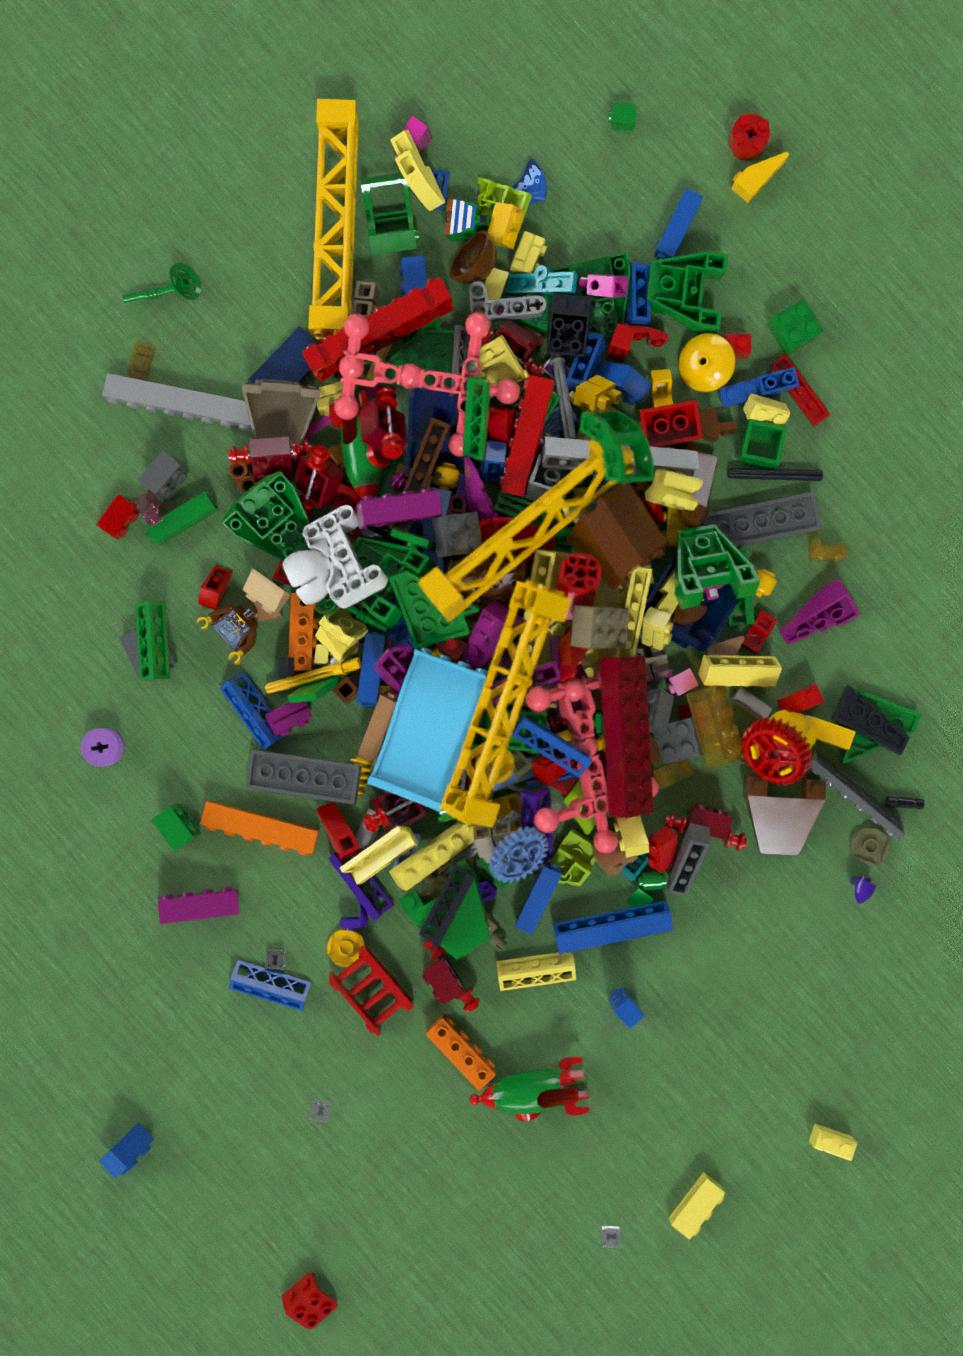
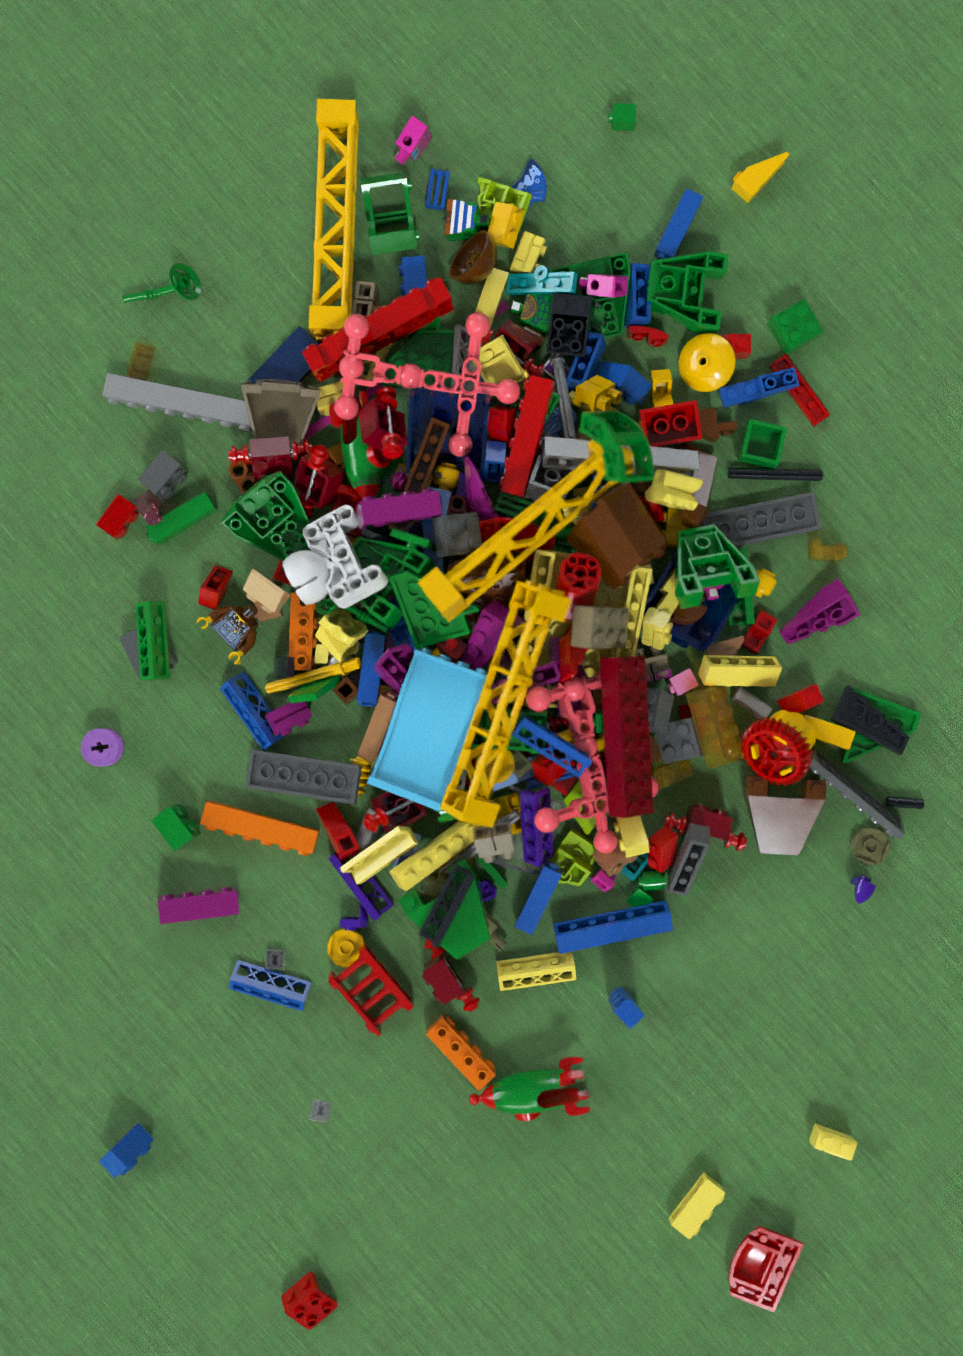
(415, 173): light yellow slope -> none
(476, 417): green fence -> none
(507, 304): light grey beam -> none
(517, 849): medium blue gear -> none
(602, 881): none -> dark pink tile
(611, 1237): clear tile -> none
(621, 342): red slope -> none
(749, 136): red brick -> none
(763, 1267): none -> slope
(766, 410): light yellow brick -> none

